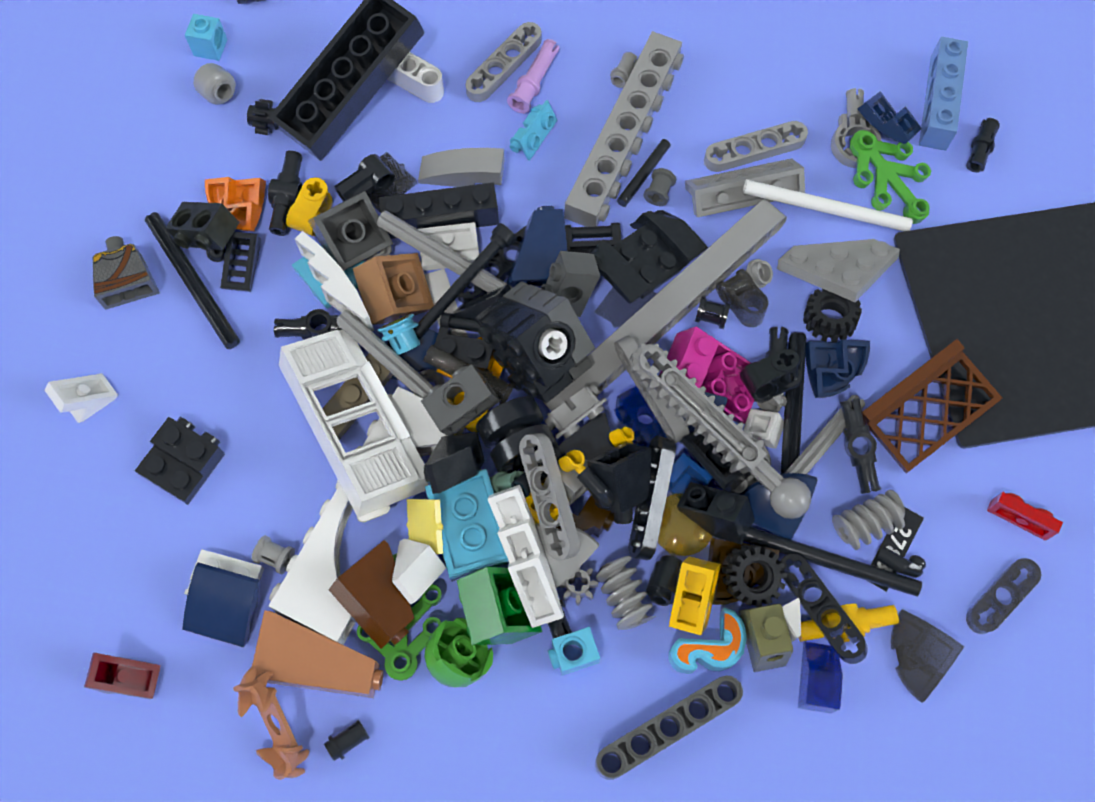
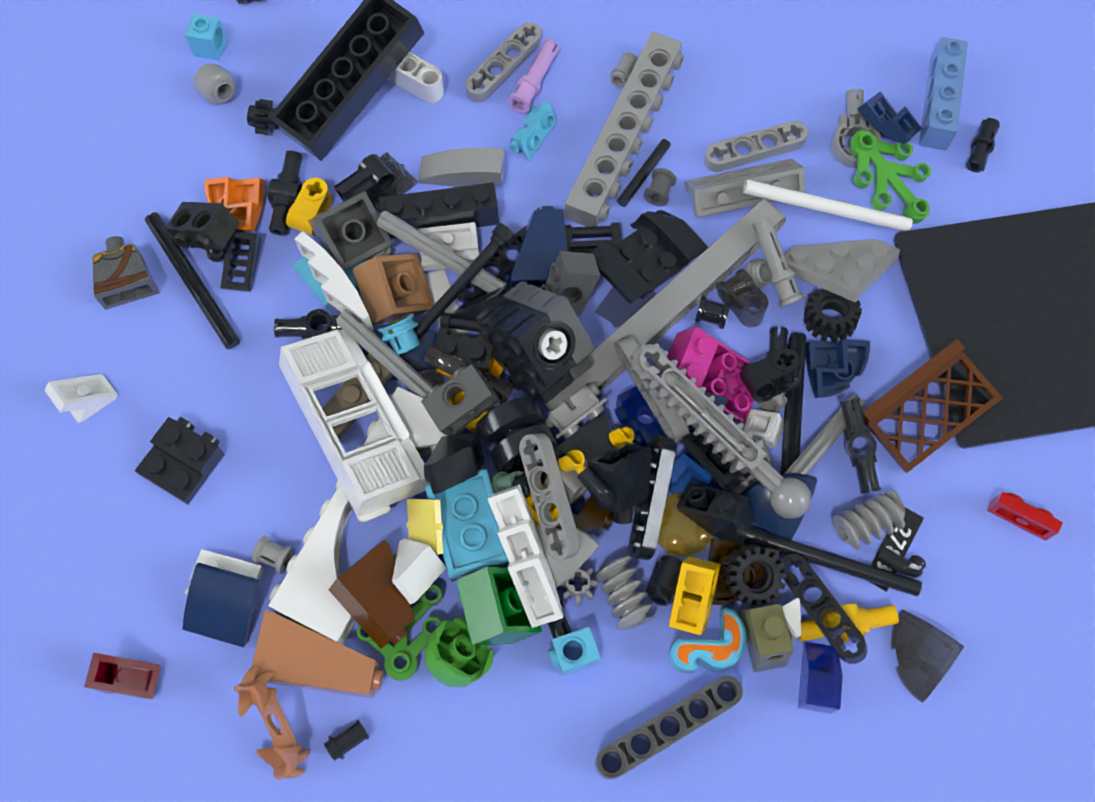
(781, 276): none -> light grey pin
(1018, 593): clear smoke beam -> none

